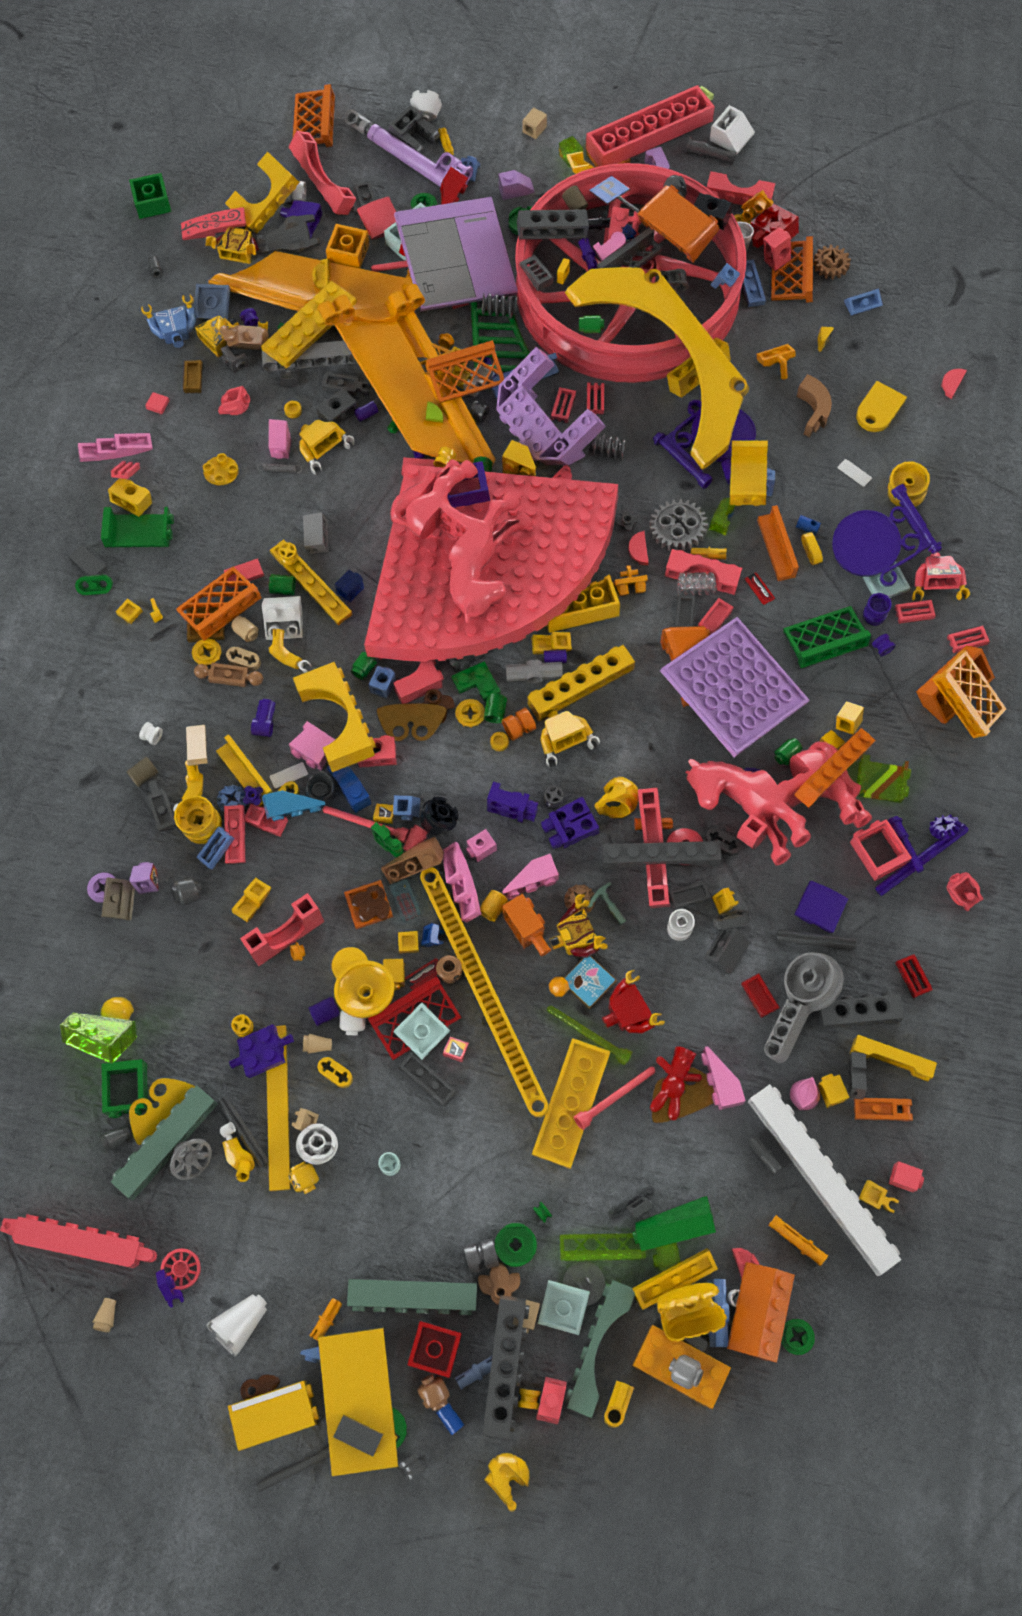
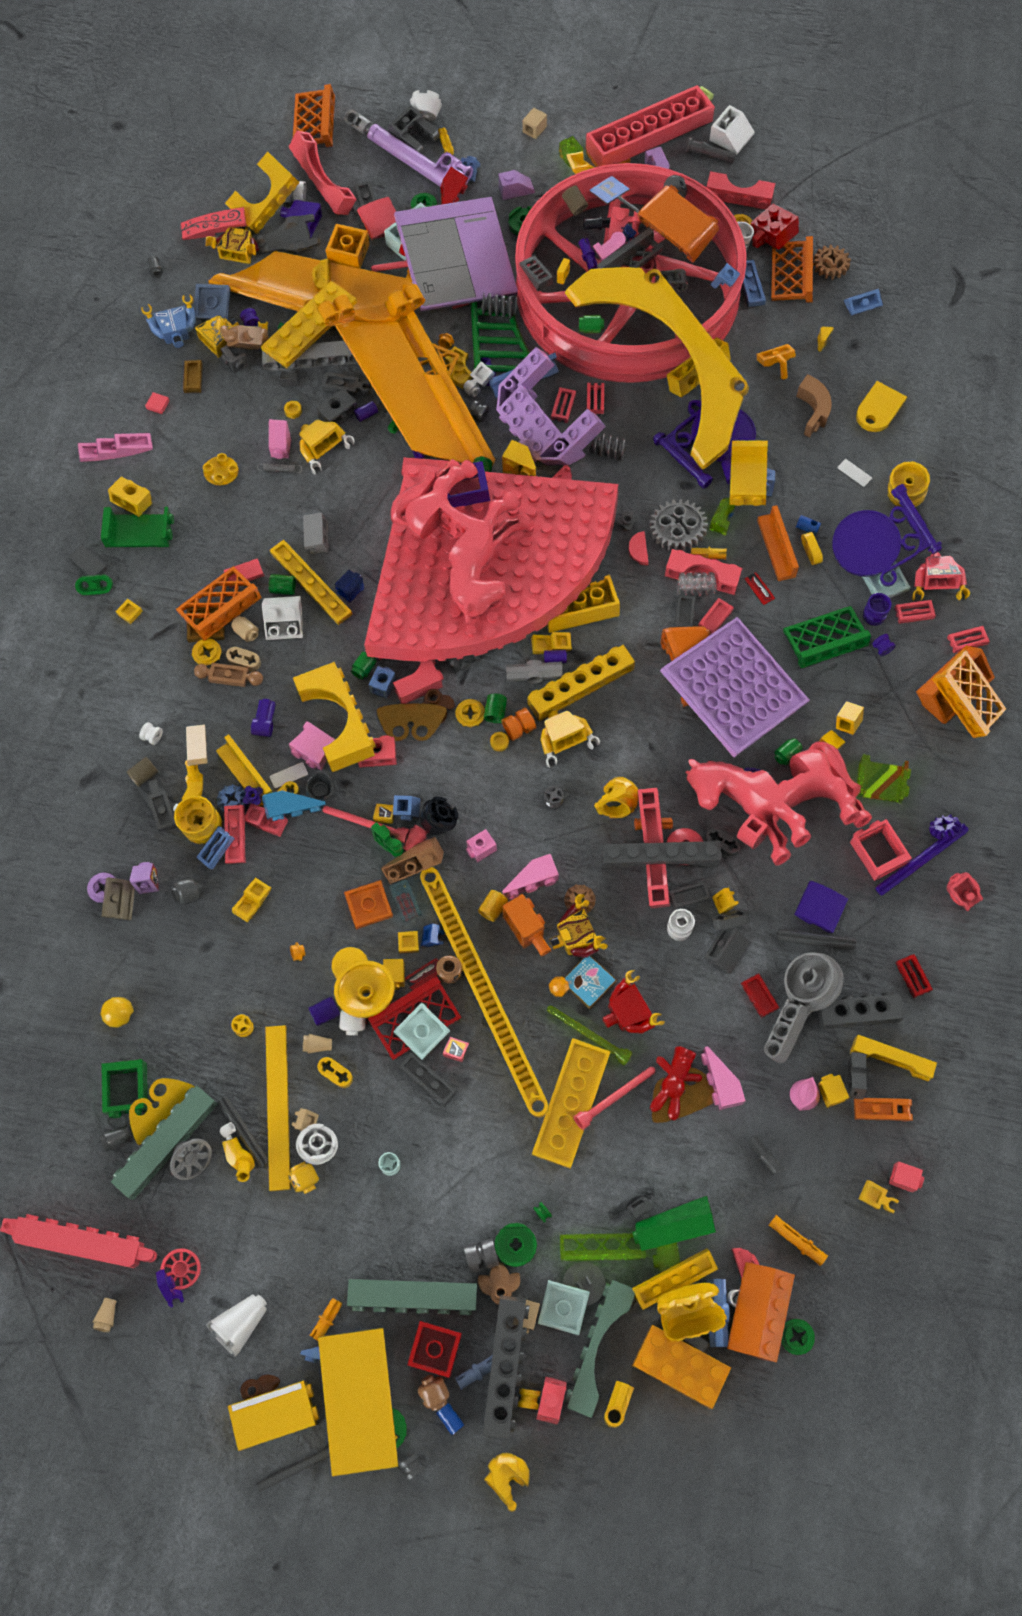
(98, 1035): clear neon green wedge -> none
(125, 470): coral tile -> none
(150, 195): green brick -> none
(156, 614): yellow hand -> none
(234, 401): coral hand -> none
(261, 1051): dark purple plate -> none
(267, 945): coral arch -> none
(279, 652): yellow arm -> none
(286, 549): yellow wheel -> none
(351, 788): blue slope -> none
(358, 1435): dark grey tile -> none
(370, 907): reddish brown plate -> none
(433, 413): lime tile -> none
(445, 455): yellow wheel -> none
(456, 359): orange fence -> none
(463, 887): bright pink slope -> none
(476, 676): green plate -> none
(511, 805): dark purple hips -> none
(552, 224): dark grey brick -> none
(571, 824): dark purple hips -> none
(611, 906): sand green piece -> none
(622, 584): light orange hips -> none
(686, 1371): light grey head -> none
(718, 208): black brick -> none
(756, 205): light orange hips -> none
(777, 248): coral brick -> none
(824, 1180): white brick -> none
(834, 767): orange arch -> none
(896, 824): dark purple pin -> none
(952, 381): coral tile -> none

